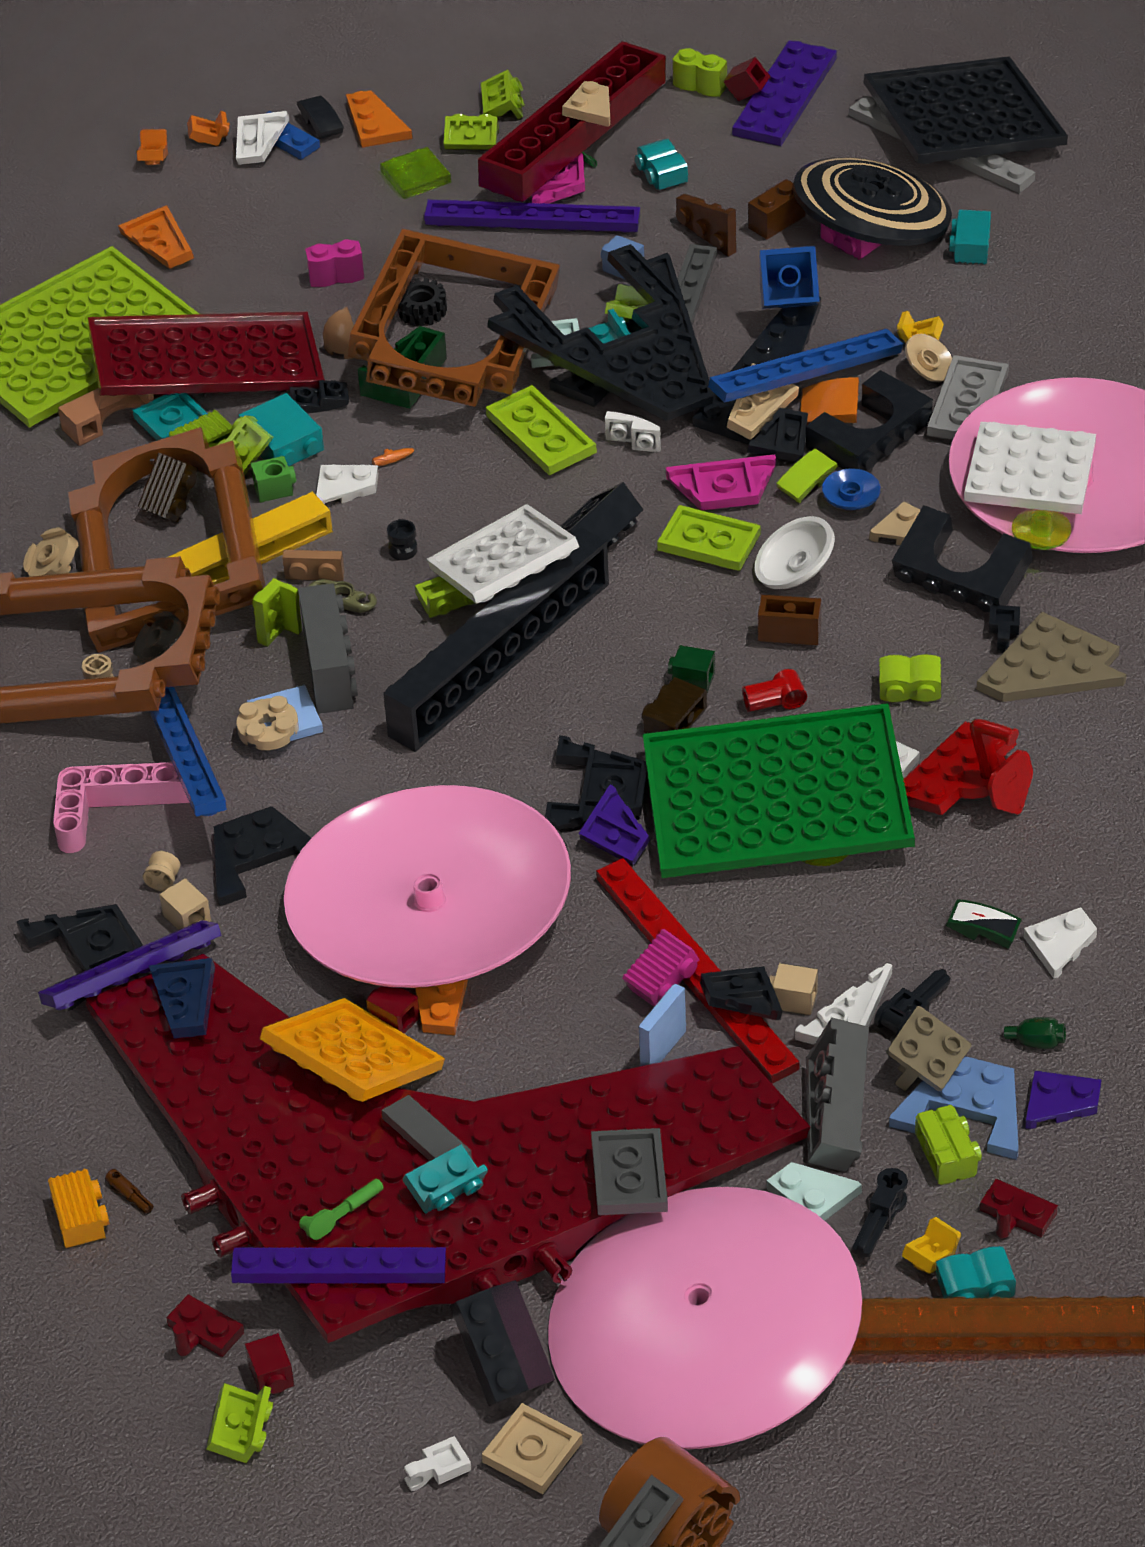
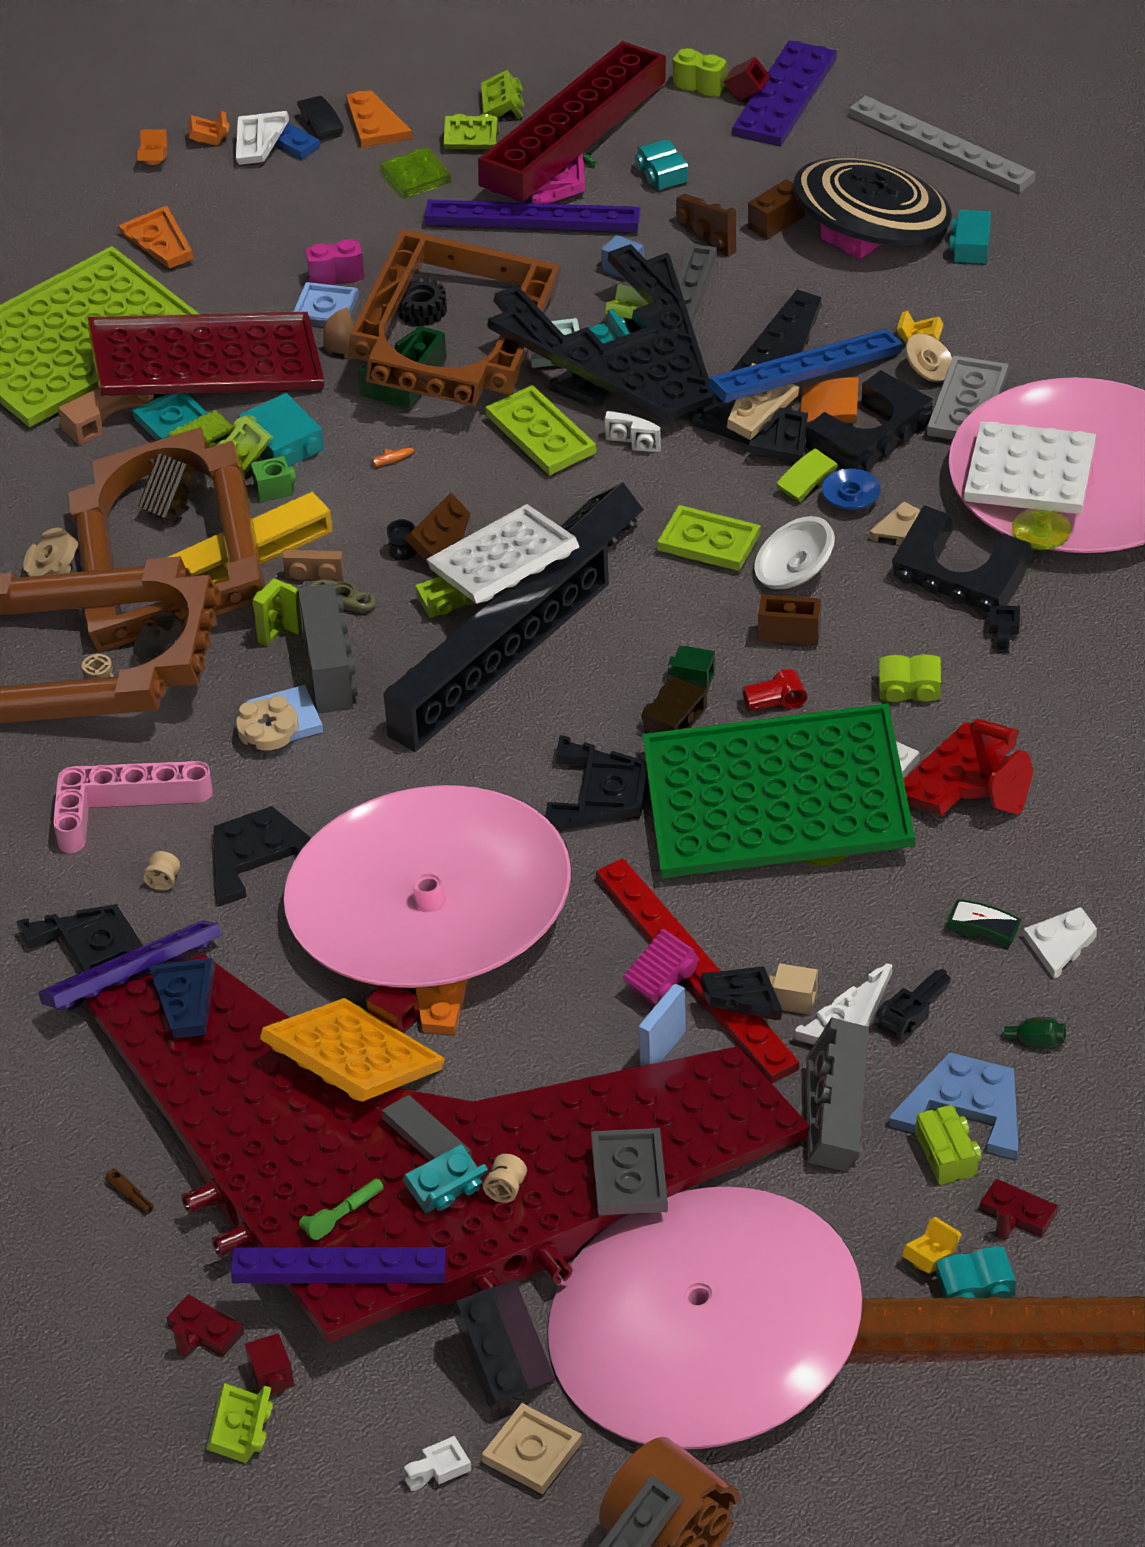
(77, 1207): light orange brick -> none
(184, 905): tan brick -> none
(187, 756): blue plate -> none
(324, 300): none -> light blue tile
(326, 397): black slope -> none
(346, 482): white wing -> none
(440, 528): none -> reddish brown wing
(503, 1183): none -> tan wheel
(589, 104): tan wing -> none
(615, 828): dark purple wing -> none
(723, 482): dark pink wing -> none
(788, 277): blue slope -> none
(814, 1188): light aqua wing -> none
(884, 1206): black connector -> none
(927, 1050): dark tan bracket -> none
(964, 110): black plate -> none
(1050, 661): dark tan wing -> none
(1061, 1098): dark purple wing -> none

